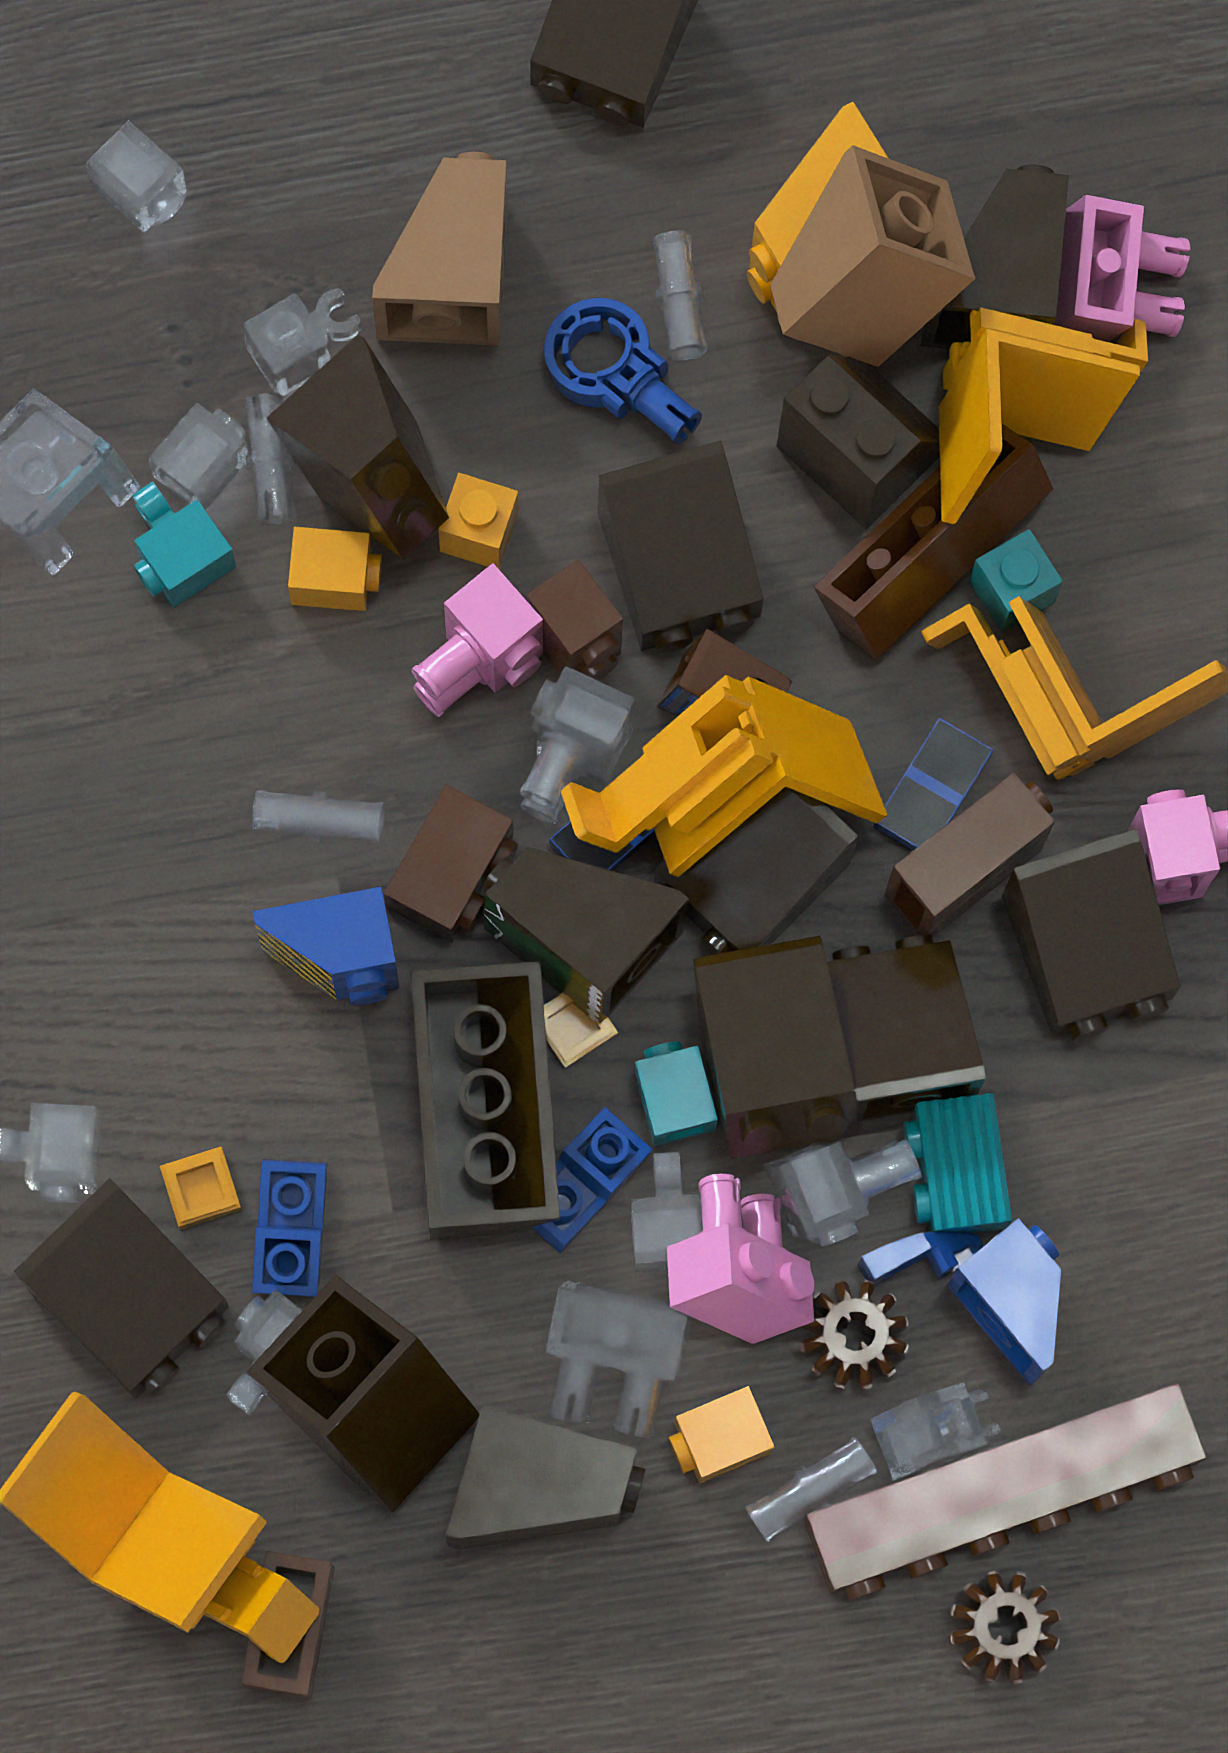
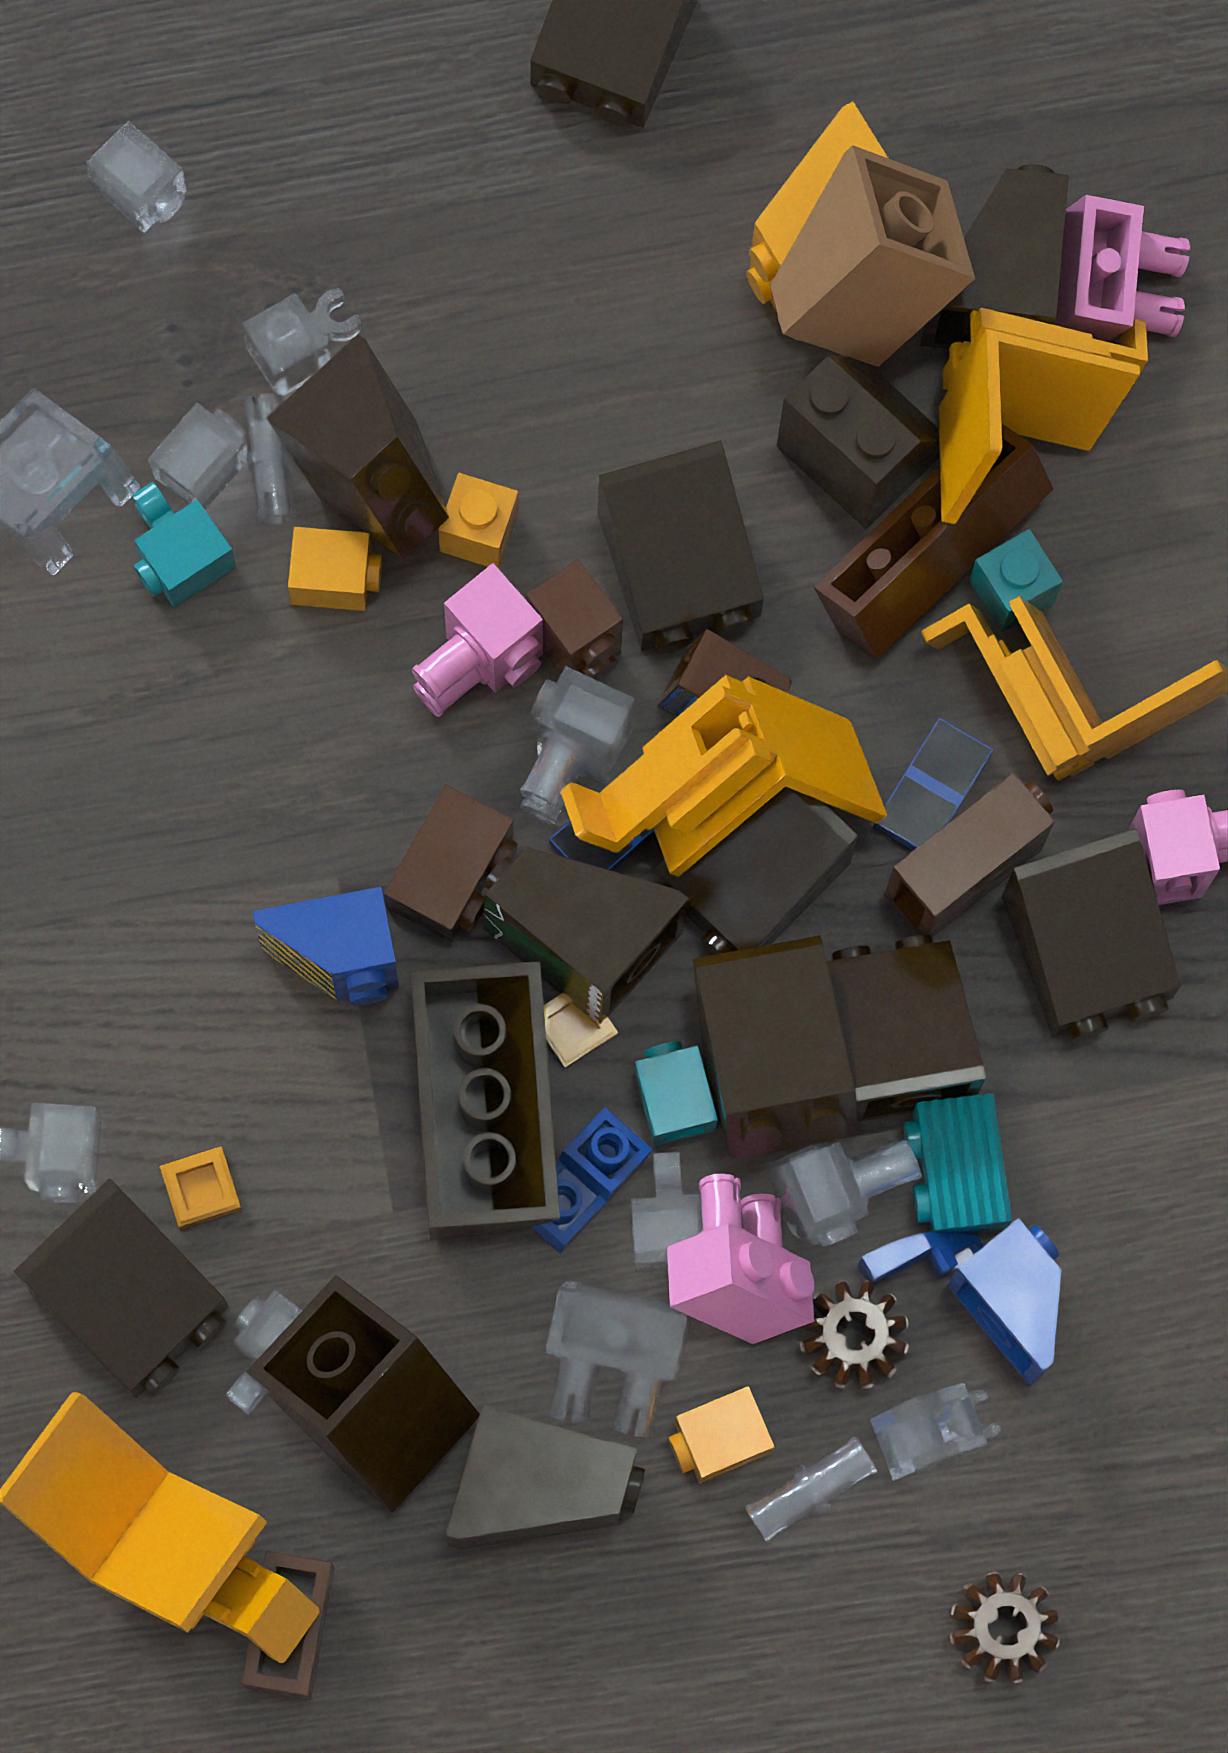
(289, 1227): blue slope -> none
(318, 816): clear pin -> none
(449, 259): medium nougat slope -> none
(611, 386): blue pin -> none
(679, 295): clear pin -> none
(1004, 1490): brick -> none

